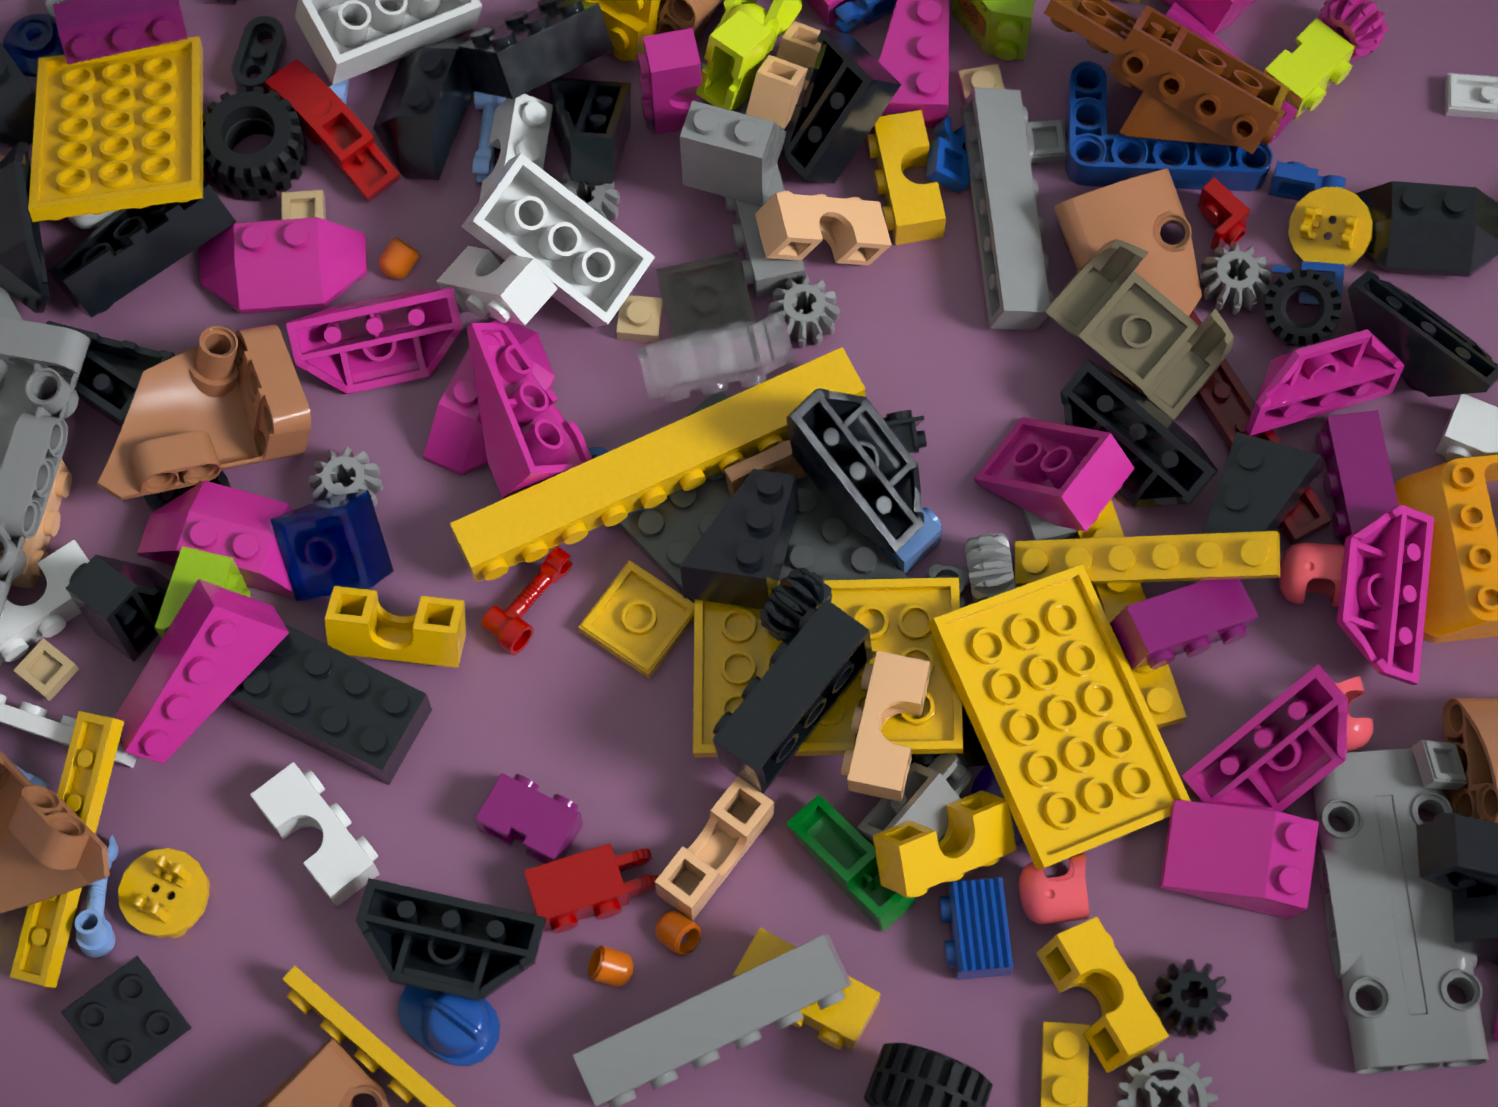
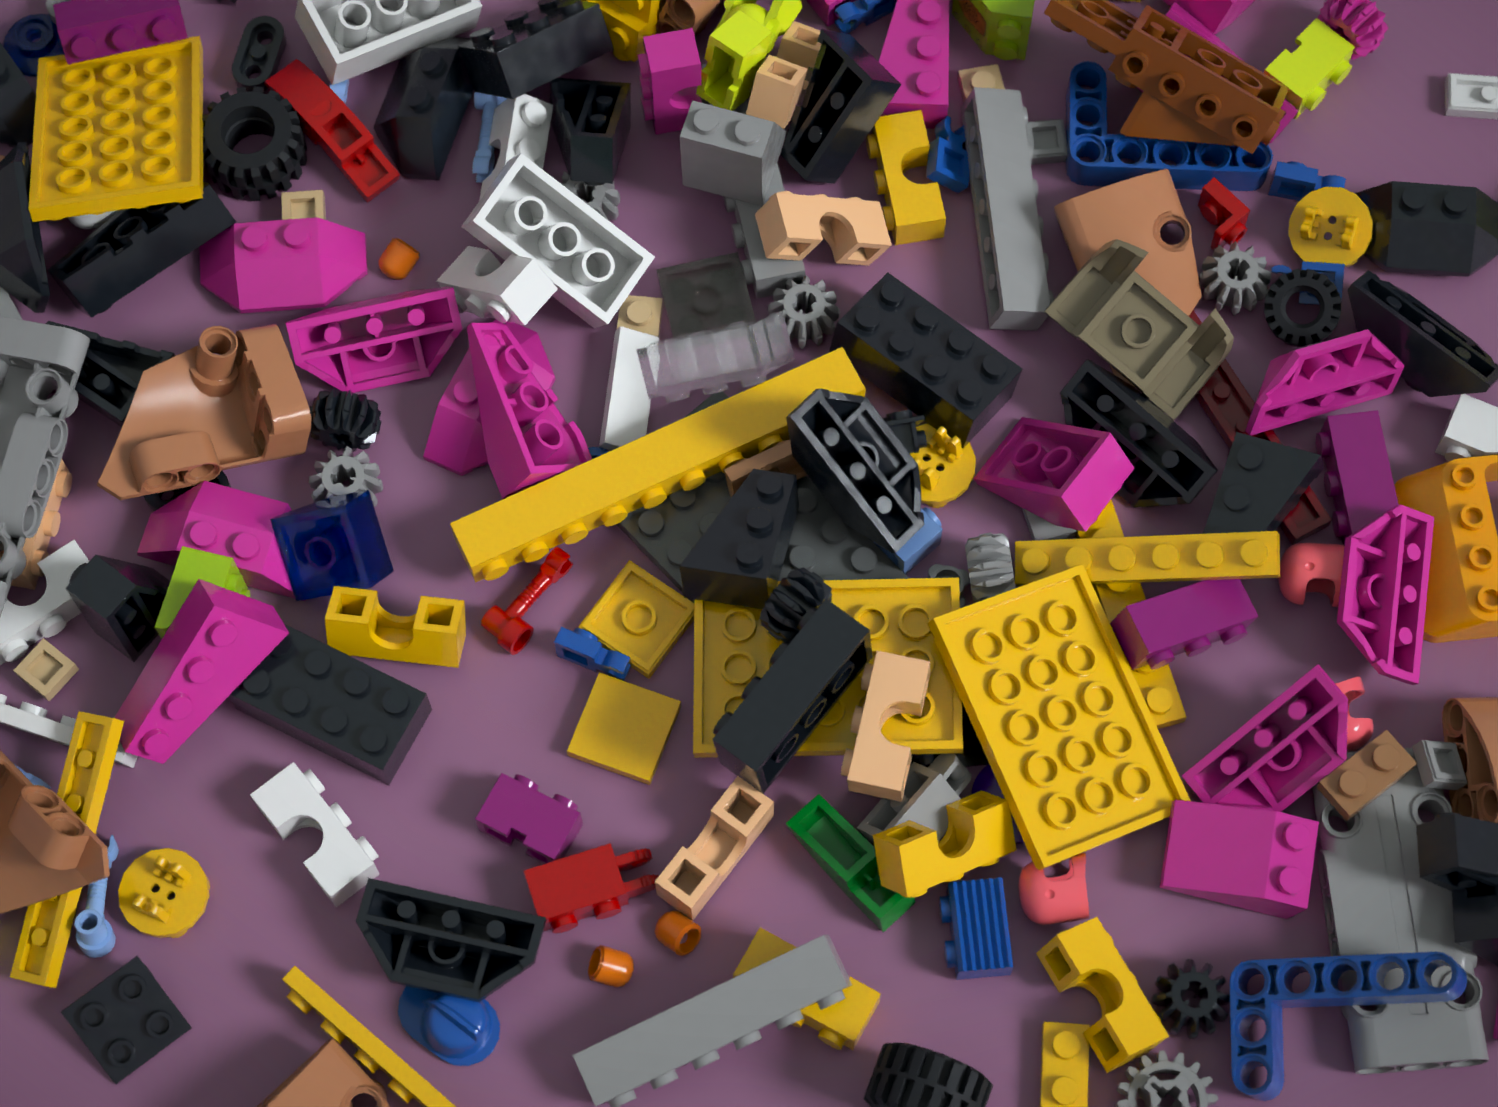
(344, 419): none -> black gear
(584, 650): none -> blue plate
(624, 728): none -> yellow tile
(626, 396): none -> white tile
(925, 359): none -> black brick
(958, 466): none -> yellow plate
(1321, 992): none -> blue beam
(1366, 775): none -> medium nougat plate

